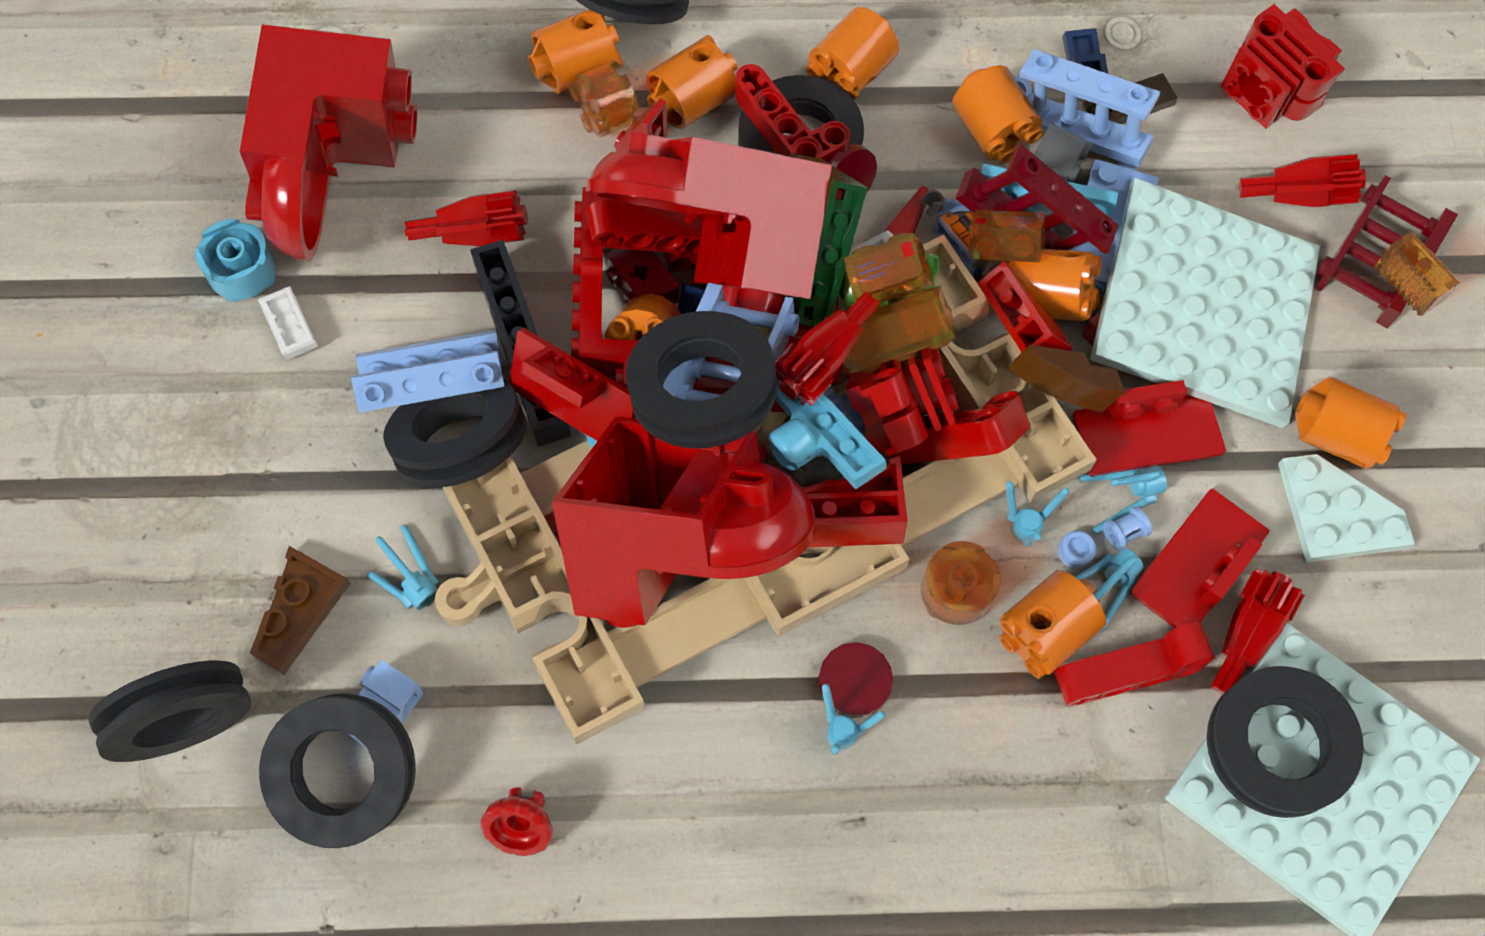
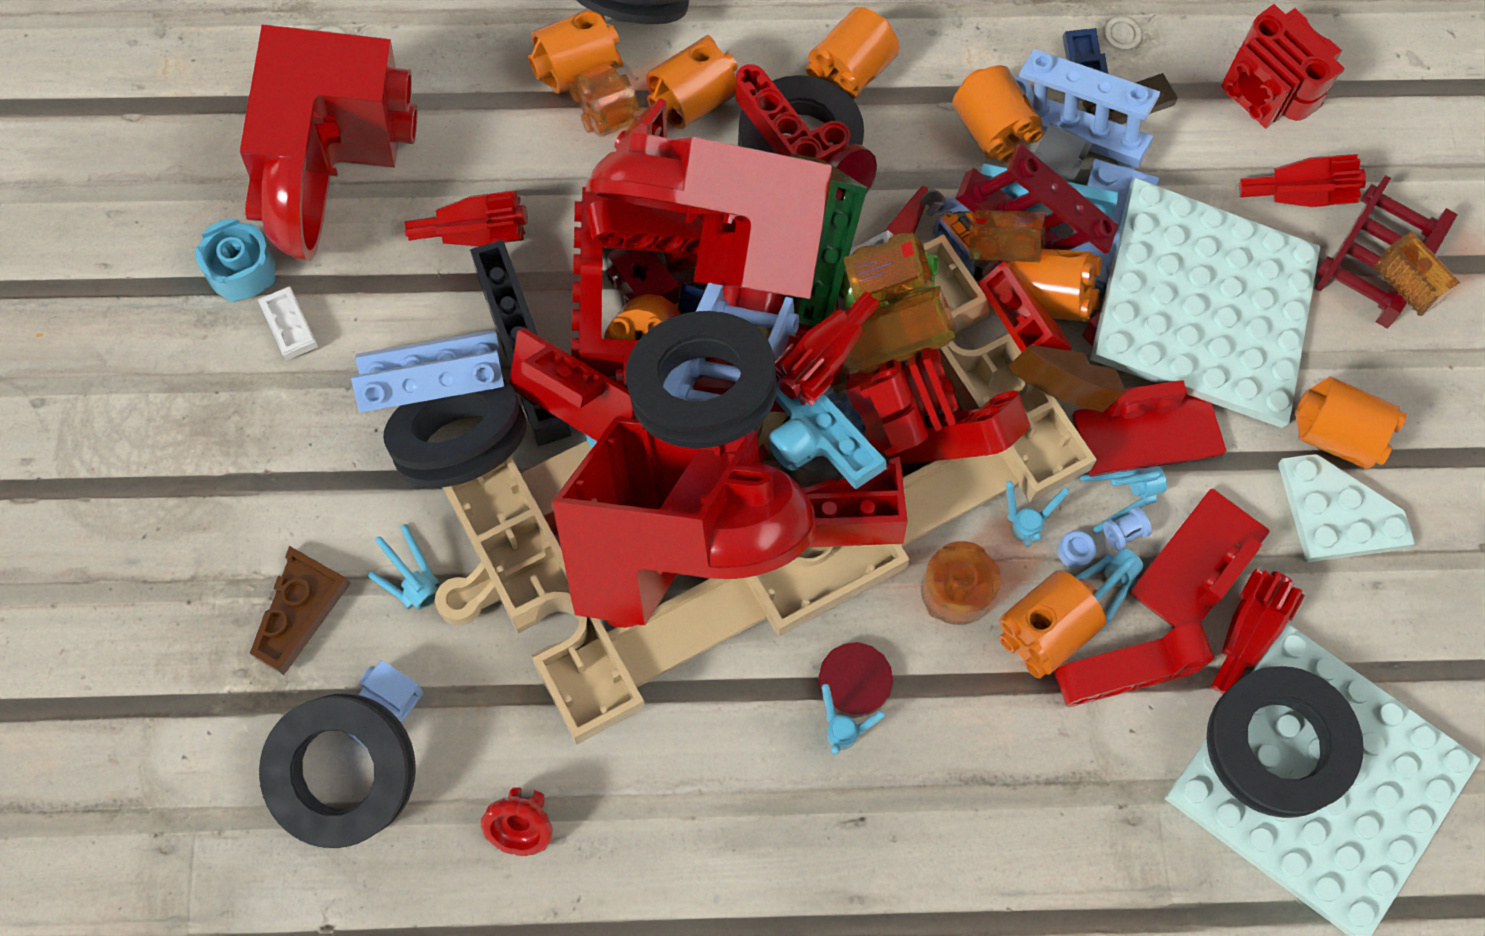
(169, 710): black tyre -> none

